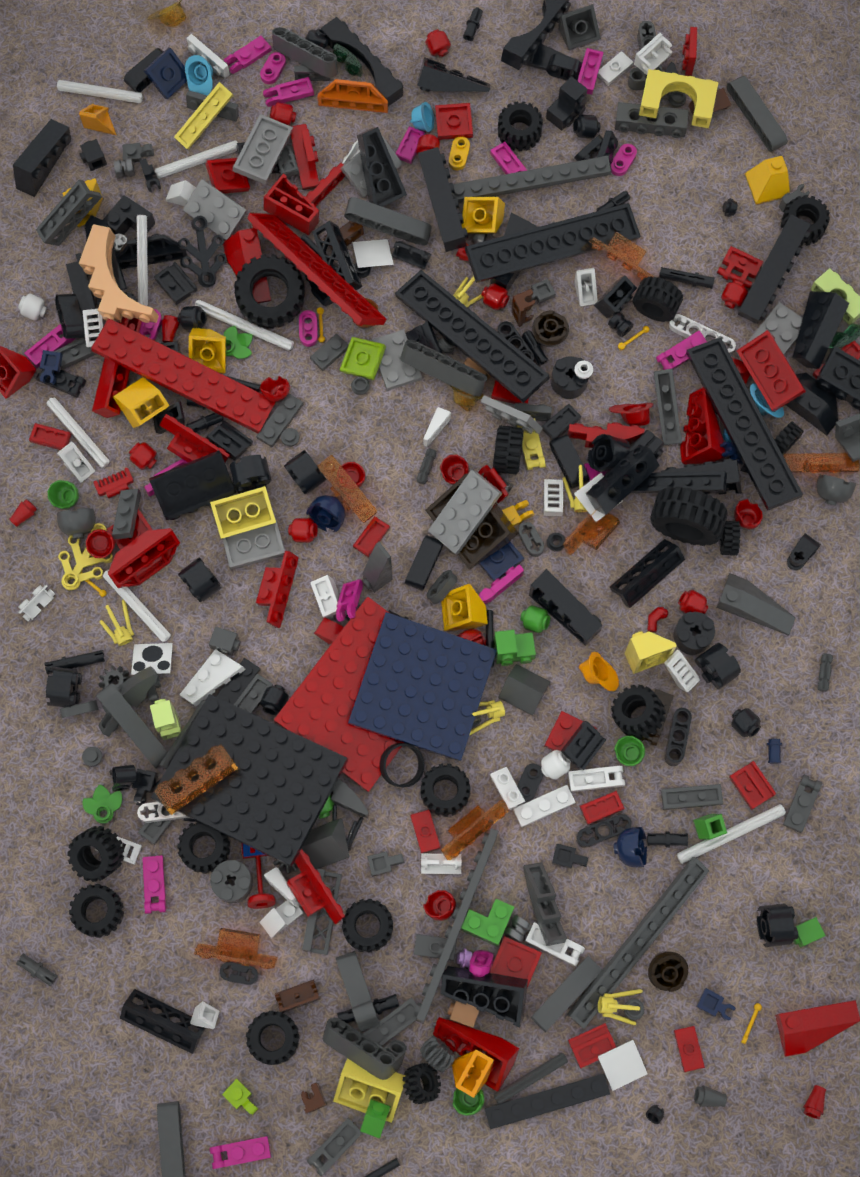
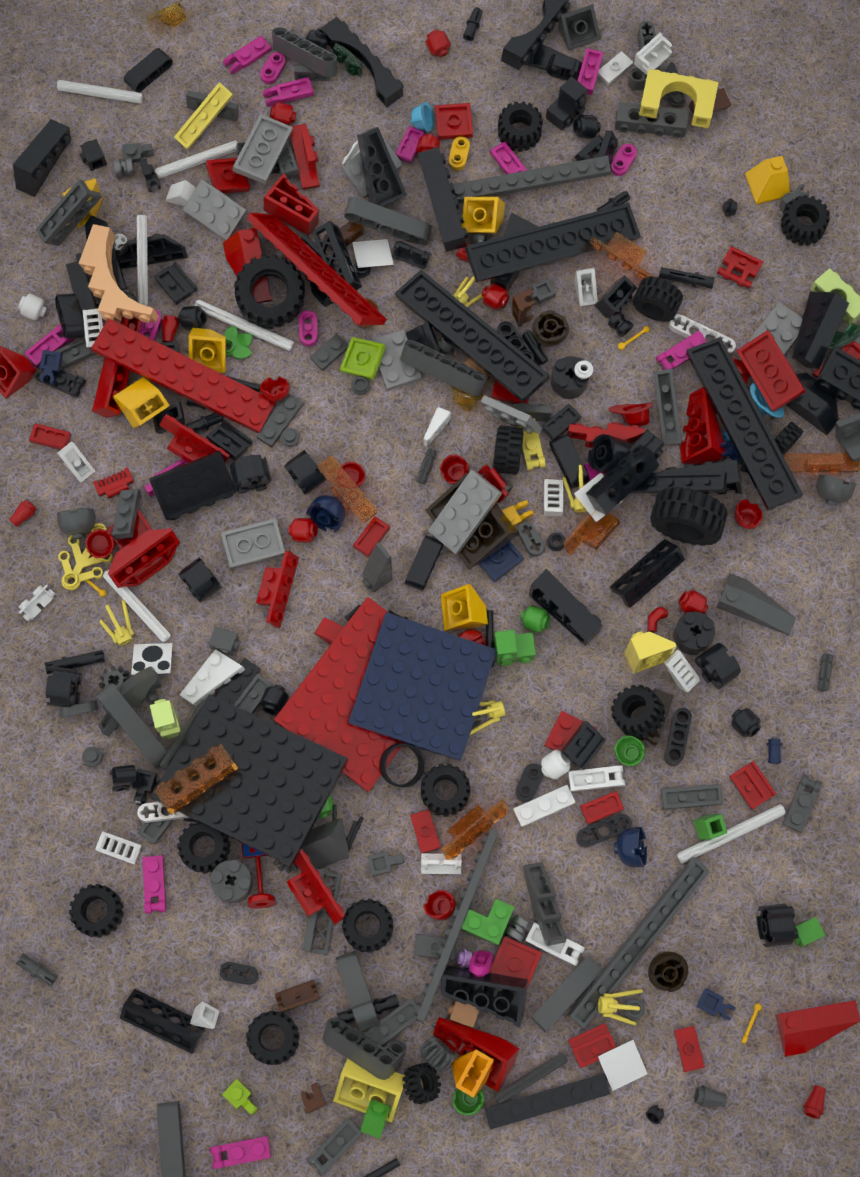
(63, 494): bright green hair -> none
(78, 432): white axle -> none
(86, 863): black tyre -> none
(97, 119): light orange slope -> none
(103, 801): bright green plate -> none
(125, 214): black brick -> none
(143, 456): red head -> none
(167, 73): dark blue plate -> none
(196, 47): white plate -> none
(199, 75): medium azure piece -> none
(202, 255): black plant -> none
(237, 947): clear orange bracket -> none
(243, 512): light yellow slope -> none
(278, 882): white slope -> none
(280, 918): white slope -> none
(320, 311): yellow hinge -> none
(326, 185): red plate -> none
(326, 595): white hinge -> none
(346, 798): dark grey slope -> none
(349, 599): dark pink hinge -> none
(353, 96): orange wedge -> none
(436, 77): black wedge -> none
(442, 587): dark grey beam -> none
(499, 586): dark pink hinge -> none
(507, 788): white hinge -> none
(524, 689): dark grey slope -> none
(566, 856): black plate -> none
(599, 671): light orange piece -> none
(667, 839): black pin -> none
(689, 51): red plate -> none
(730, 539): black tyre -> none
(734, 294): red head -> none
(758, 113): dark grey beam -> none
(774, 269): black brick -> none
(803, 550): black piece -> none

